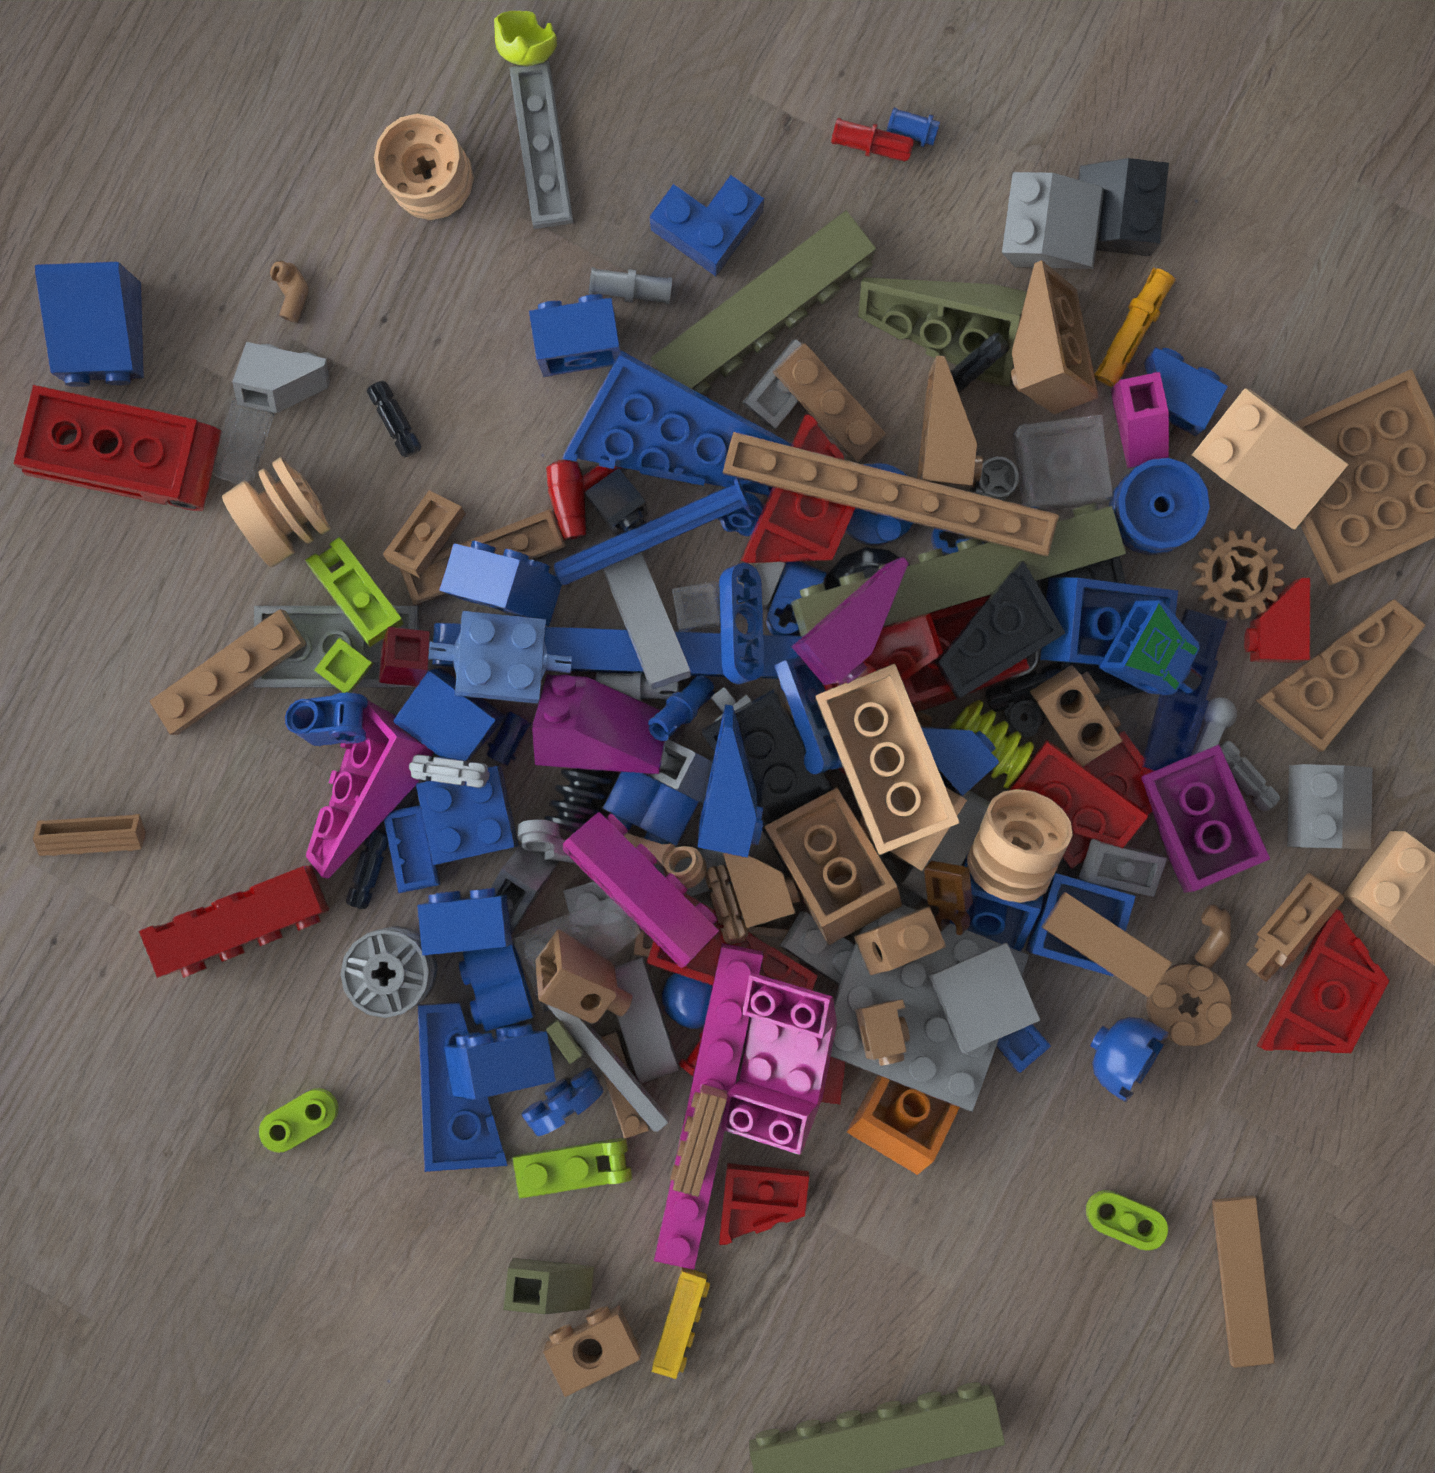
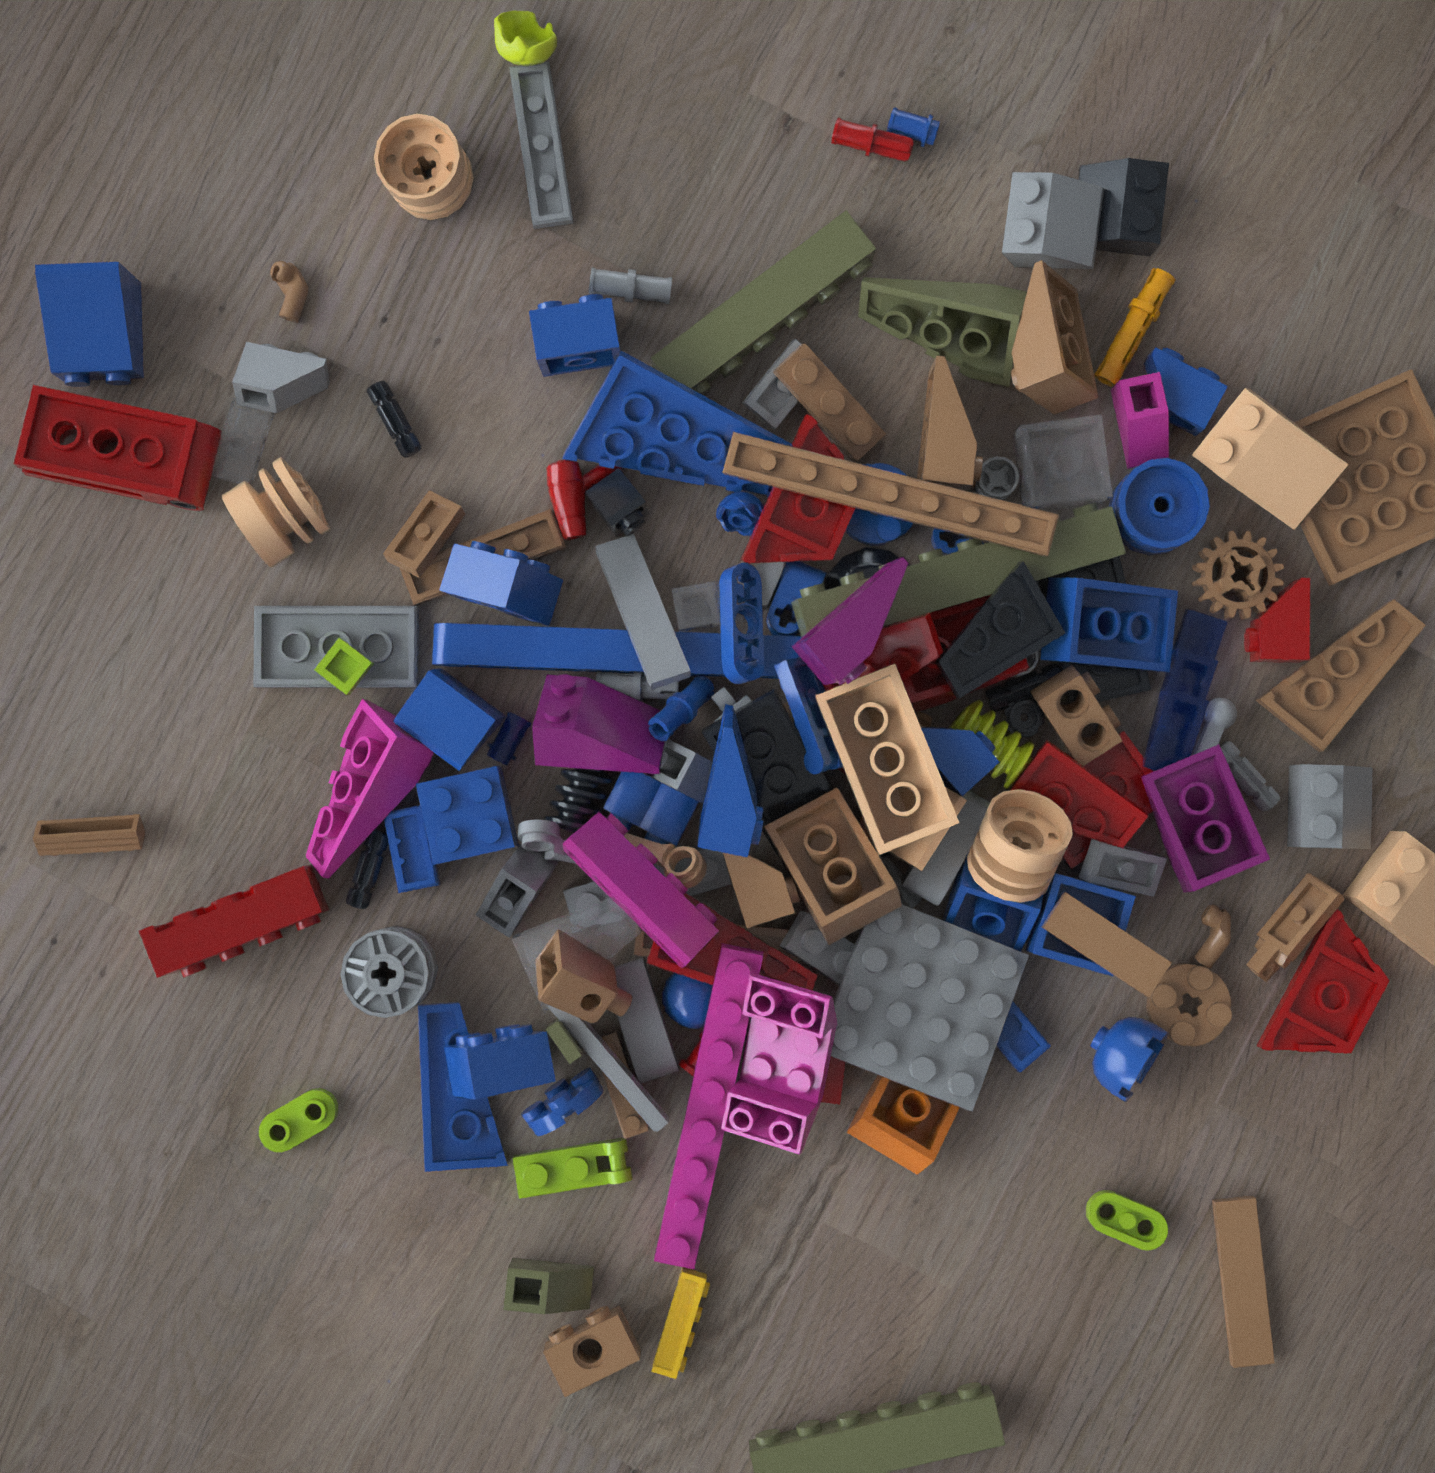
(228, 672): medium nougat plate -> none
(335, 719): blue piece -> none
(355, 592): lime plate -> none
(404, 656): dark red brick -> none
(449, 771): light grey axle -> none
(464, 924): blue brick -> none
(498, 987): blue brick -> none
(500, 657): medium blue plate -> none
(652, 533): blue axle -> none
(699, 1141): medium nougat piece -> none
(710, 232): blue brick -> none
(726, 904): medium nougat axle -> none
(760, 1198): red wing -> none
(883, 1031): medium nougat brick -> none
(900, 941): medium nougat torso -> none
(951, 891): reddish brown plate -> none
(979, 361): black axle -> none
(984, 998): light grey tile -> none
(1154, 651): blue torso -> none

